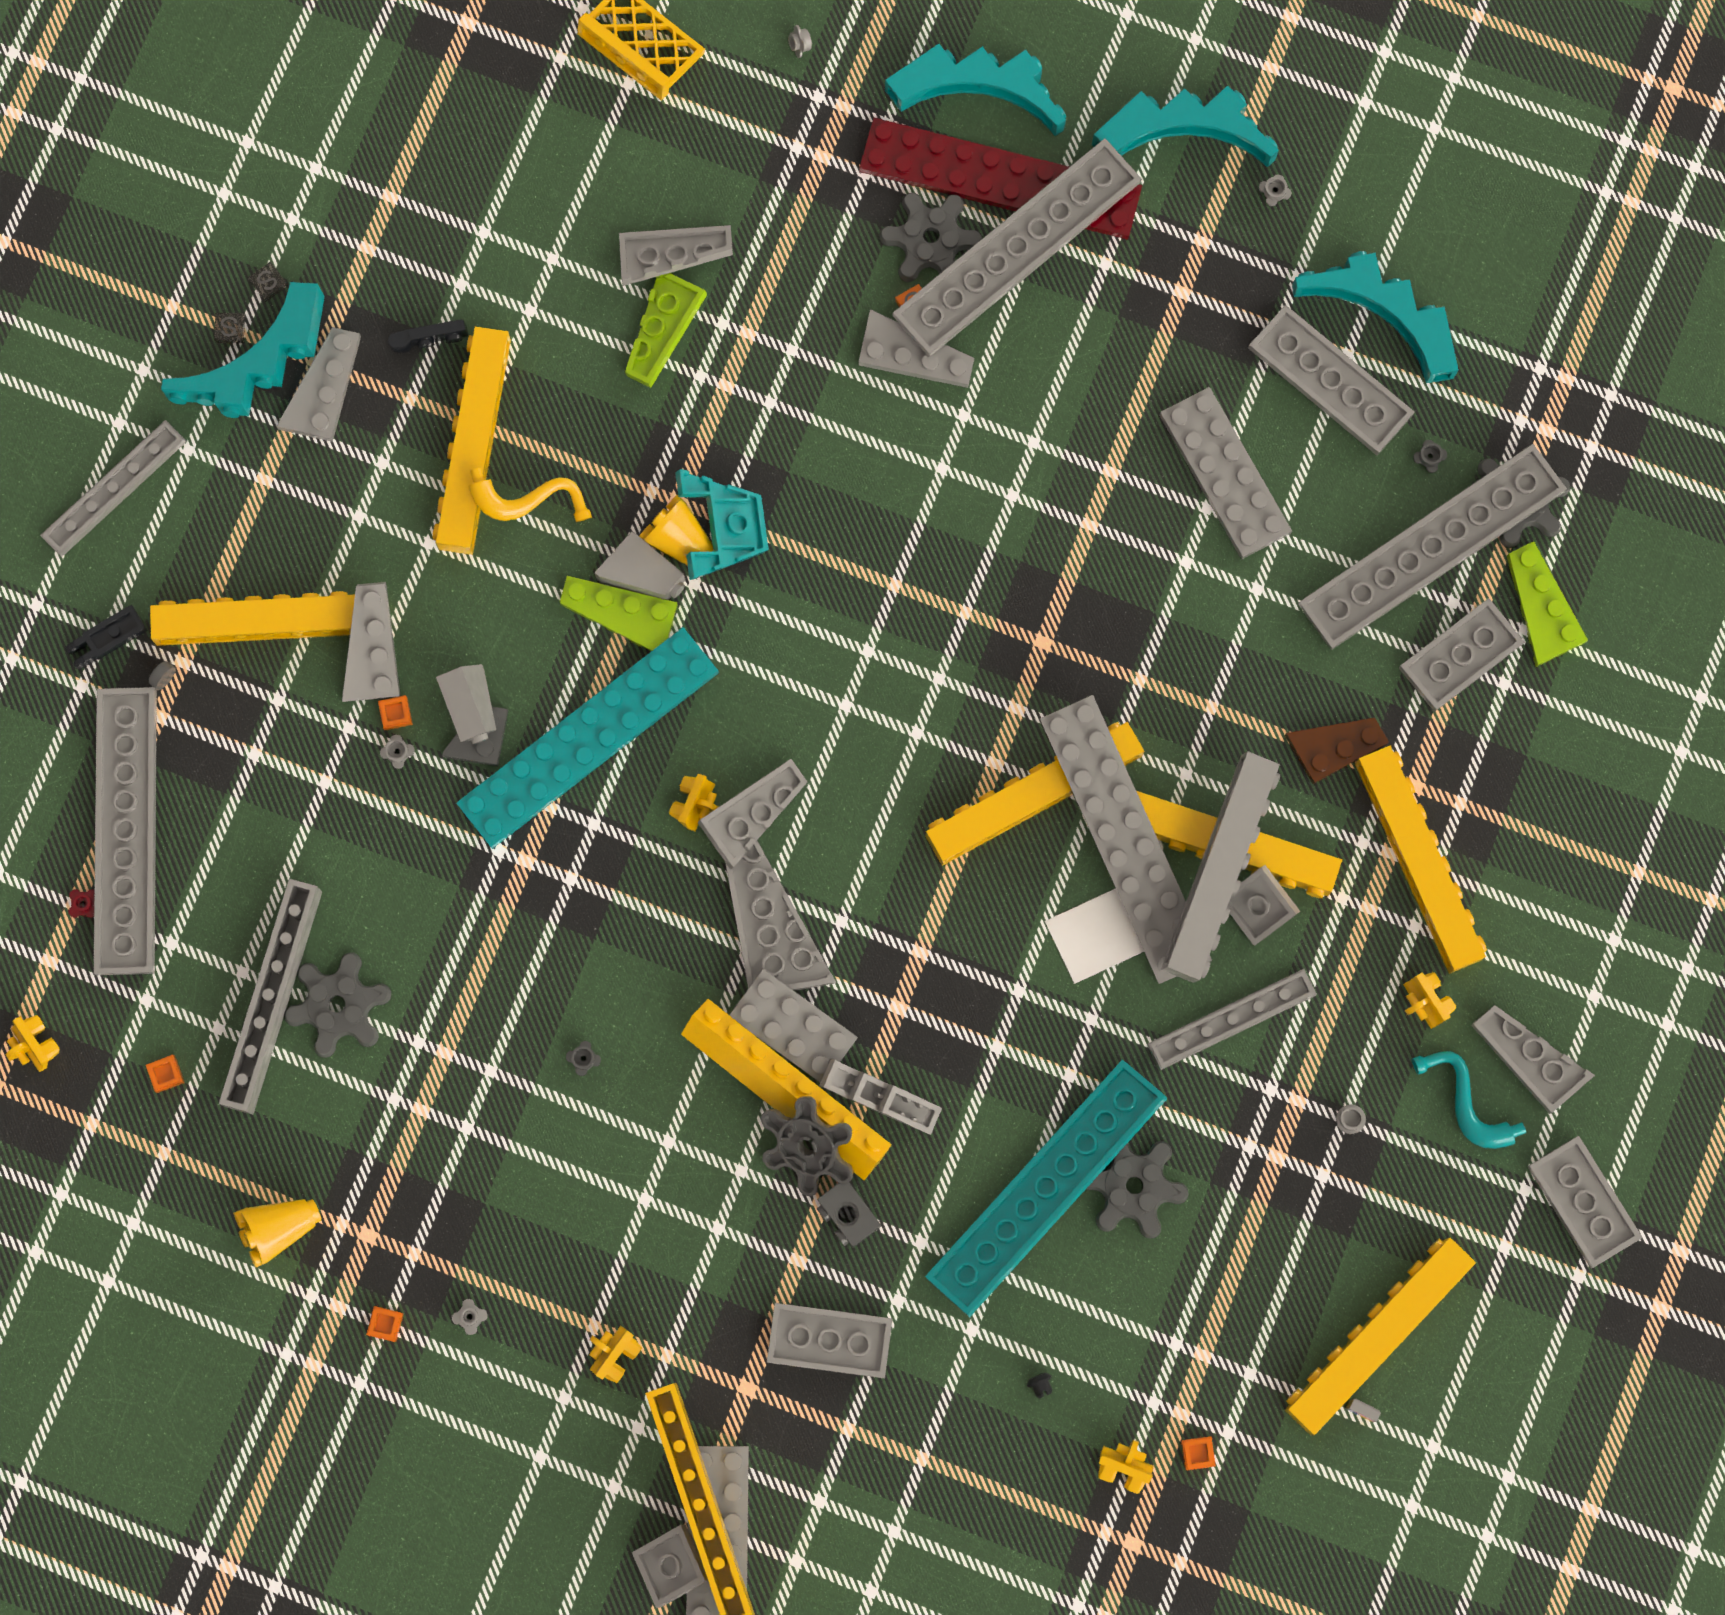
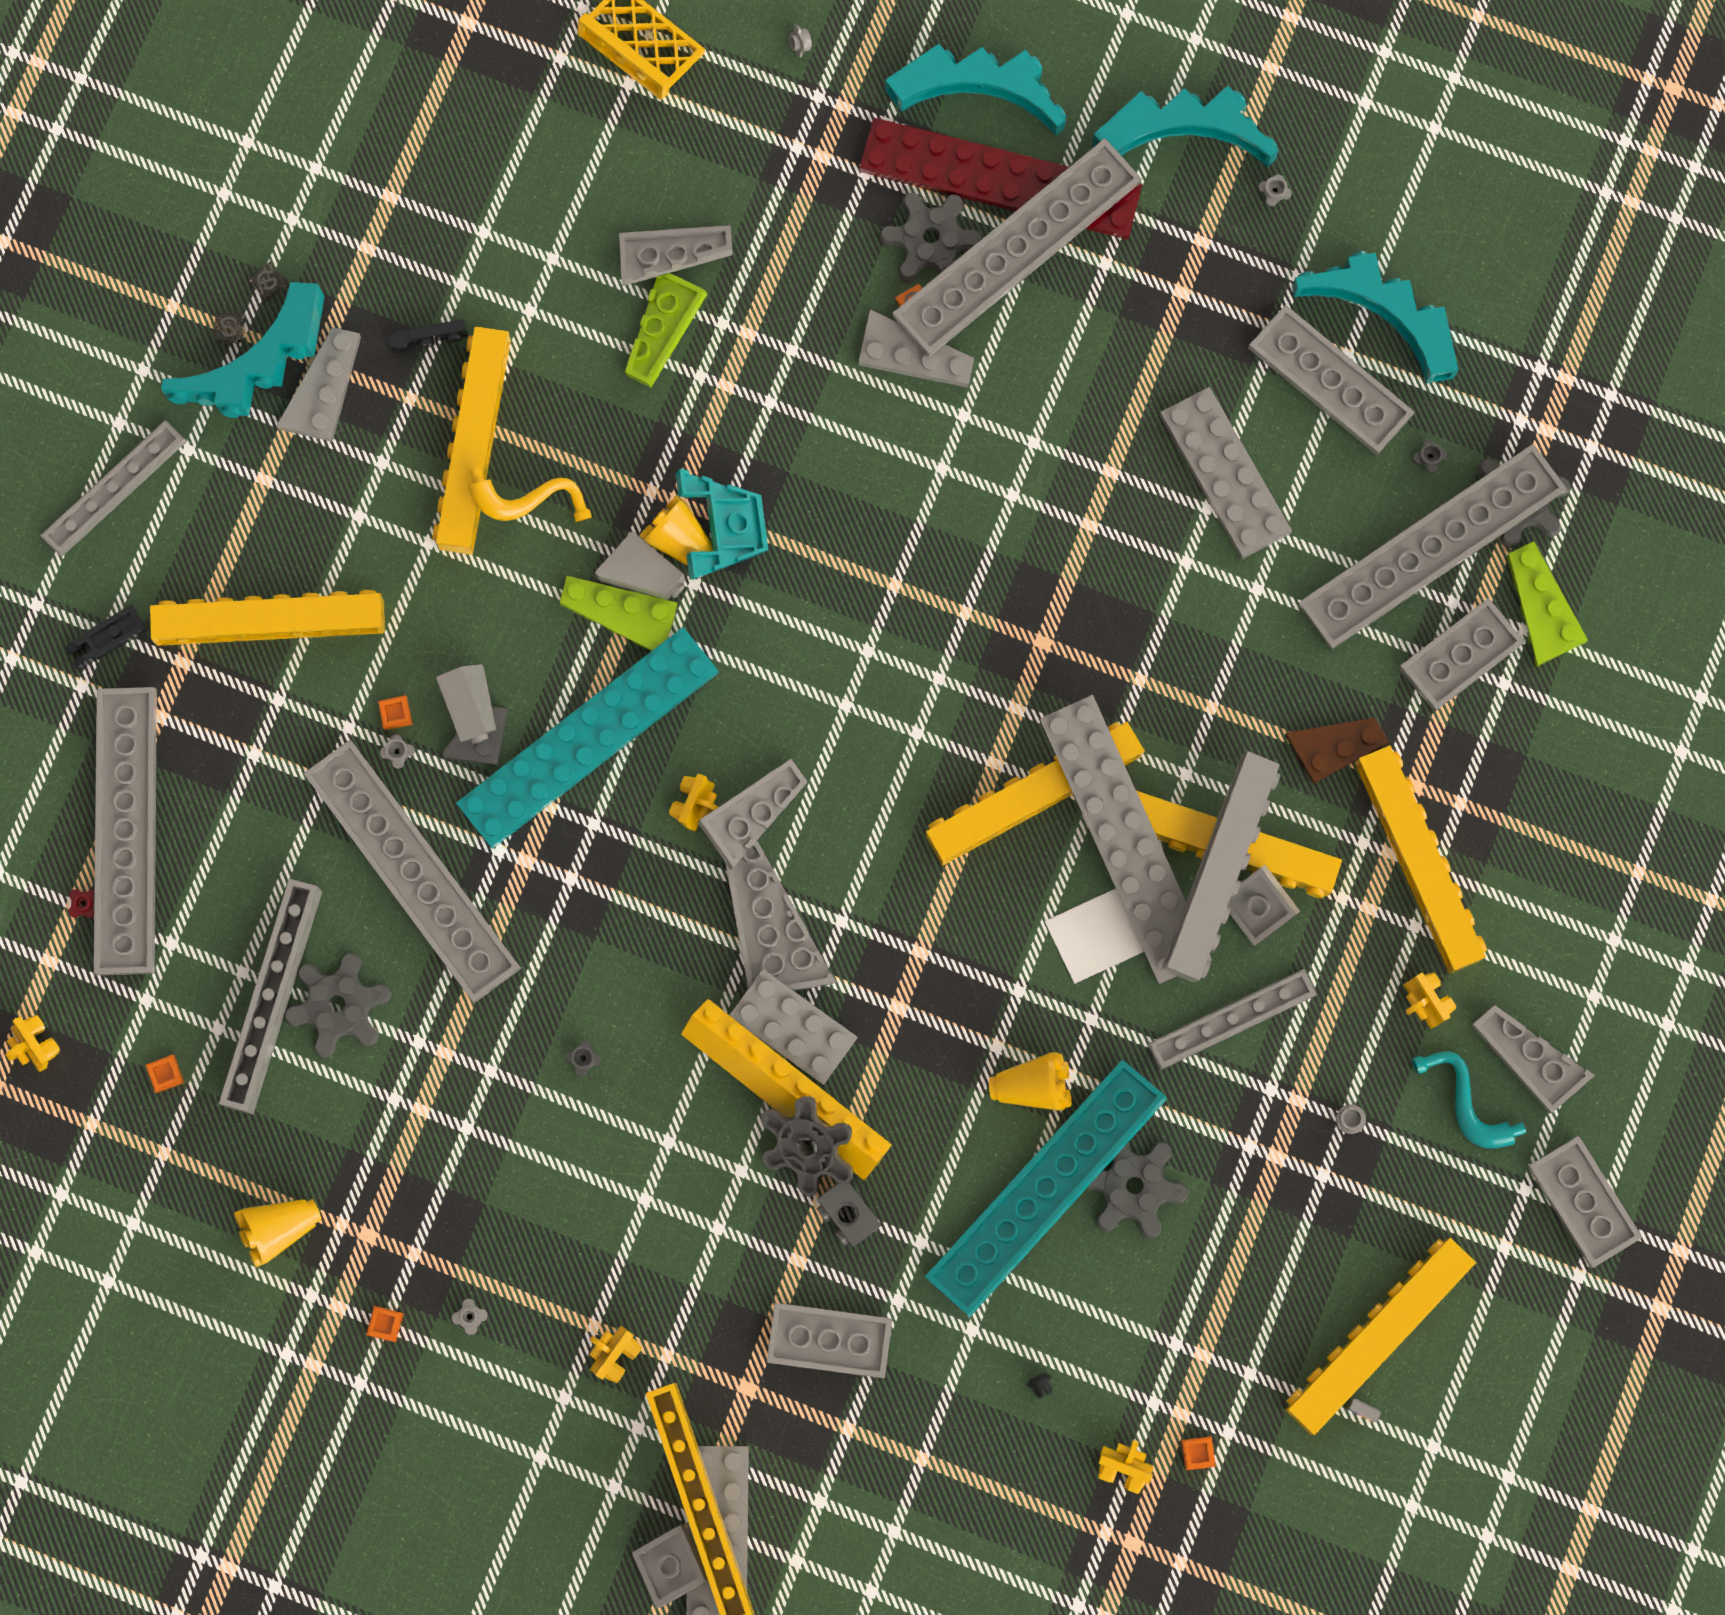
(162, 675): dark grey tile -> none
(371, 651): light grey wing -> none
(412, 871): none -> light grey plate
(880, 1096): light grey slope -> none
(1034, 1083): none -> yellow cone

